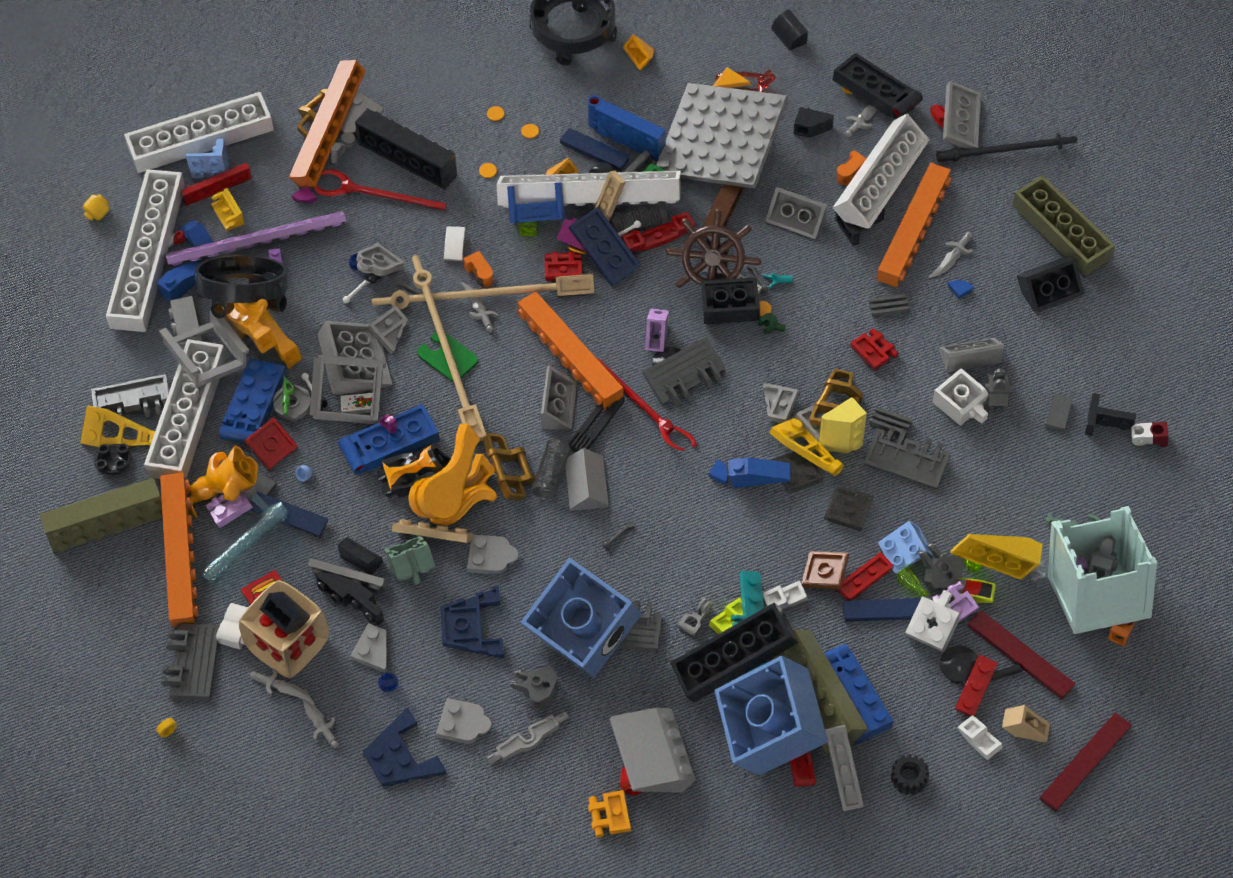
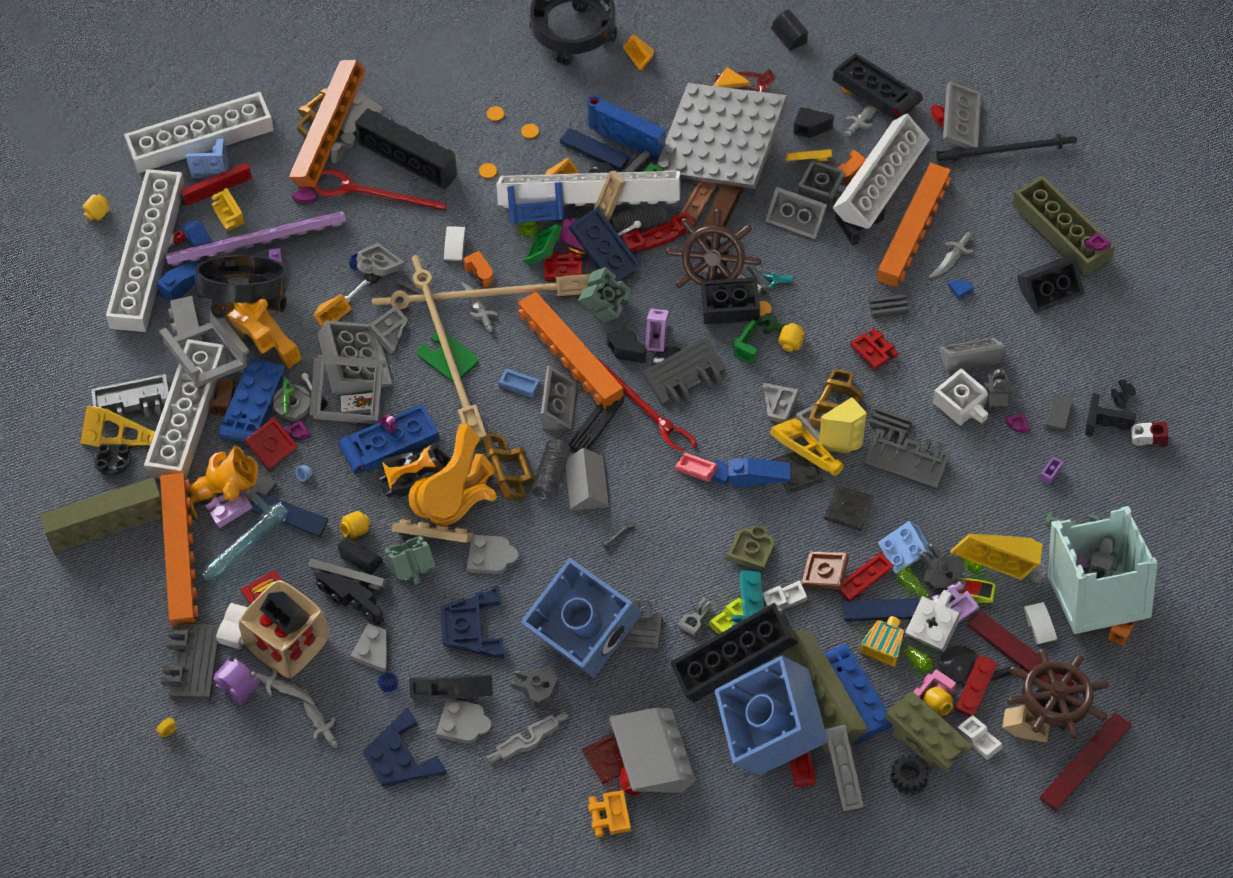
(224, 397): none -> reddish brown leg
(236, 680): none -> medium lavender brick
(298, 431): none -> magenta tile
(332, 310): none -> light orange slope
(354, 525): none -> yellow head
(451, 687): none -> black slope
(519, 383): none -> medium blue tile
(543, 245): none -> green plate
(604, 295): none -> sand green brick
(605, 758): none -> clear red tile
(625, 346): none -> black slope
(696, 467): none -> coral tile
(699, 199): none -> nougat tile
(743, 350): none -> green bracket
(751, 548): none -> olive plate
(791, 337): none -> yellow head
(819, 155): none -> yellow plate
(822, 183): none -> dark grey hinge
(883, 641): none -> yellow torso
(919, 659): none -> clear neon green cone
(930, 731): none -> olive piece
(937, 679): none -> bright pink bracket
(938, 700): none -> yellow head
(1018, 423): none -> magenta tile
(1040, 623): none -> white slope
(1051, 470): none -> medium lavender piece
(1054, 701): none -> reddish brown brick
(1097, 243): none -> magenta tile
(1123, 396): none -> black piece

